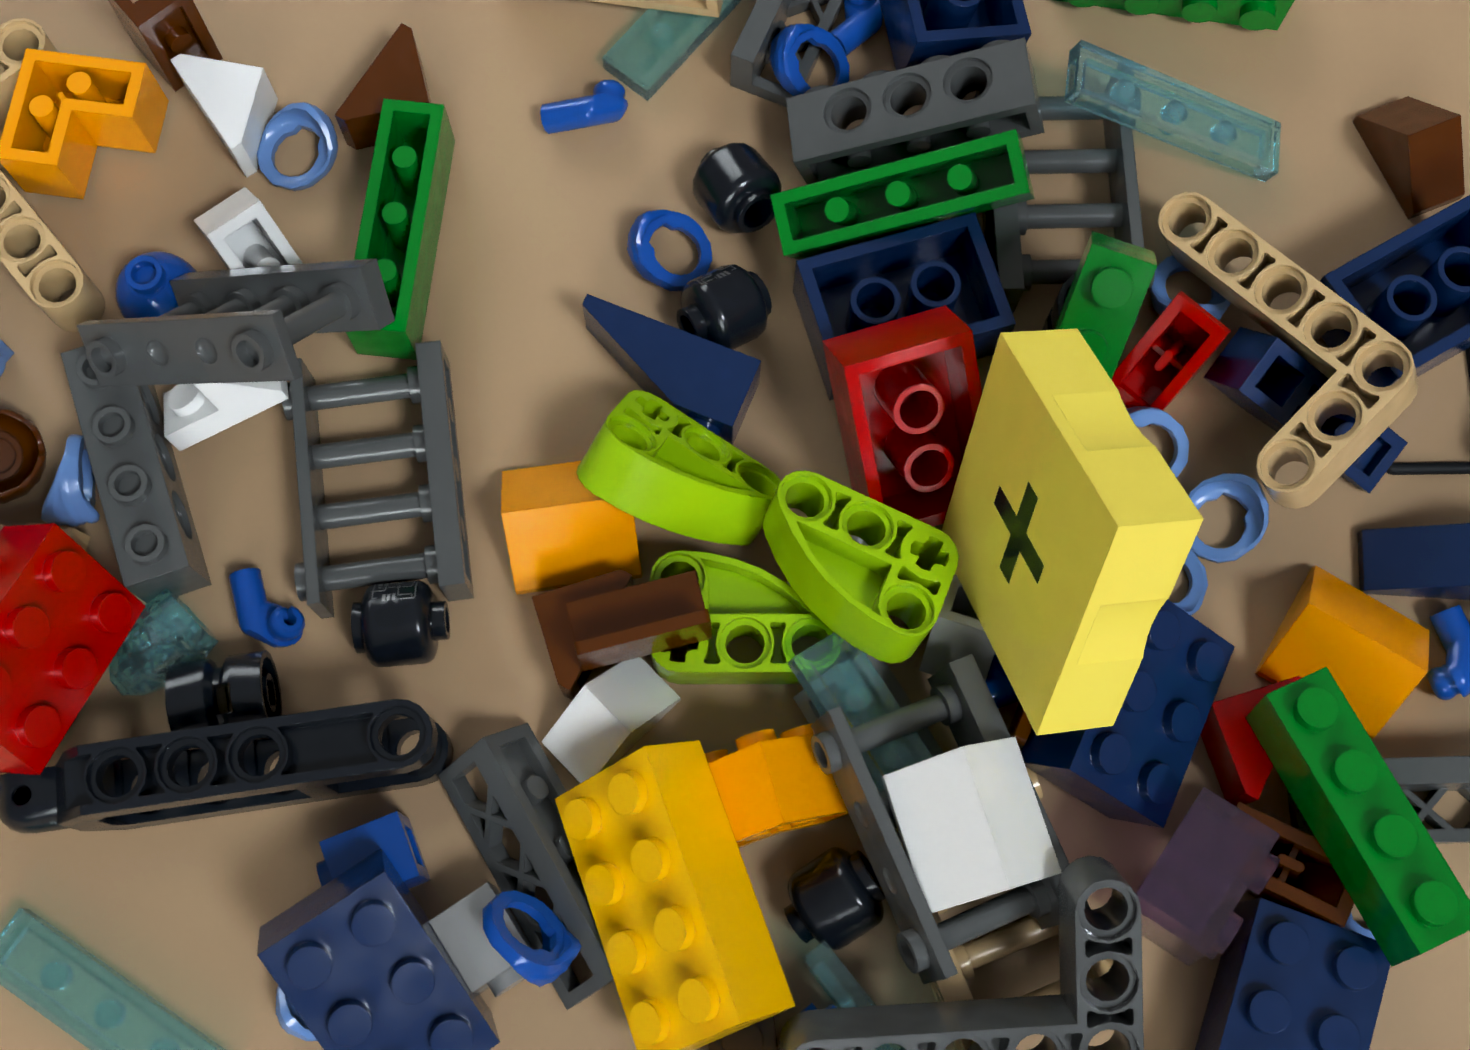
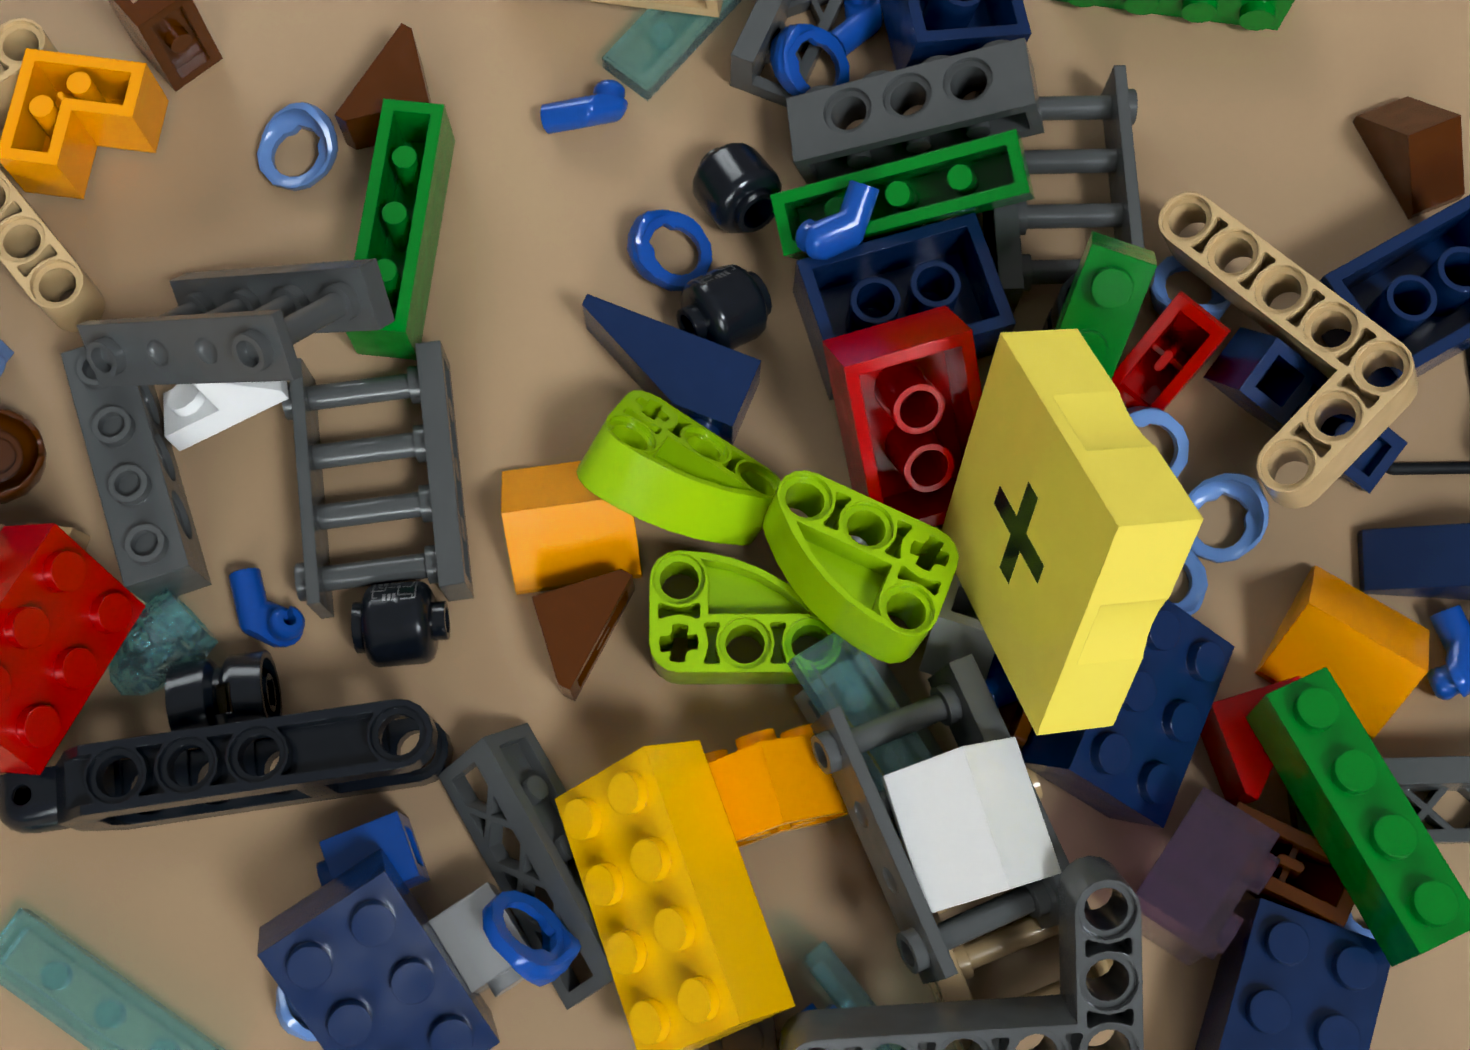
(73, 489): medium blue piece -> none
(145, 285): blue brick -> none
(234, 101): white slope -> none
(245, 233): white slope -> none
(609, 717): white slope -> none
(639, 620): reddish brown panel -> none
(835, 898): black head -> none
(840, 230): none -> blue arm
(1172, 111): clear light blue tile -> none

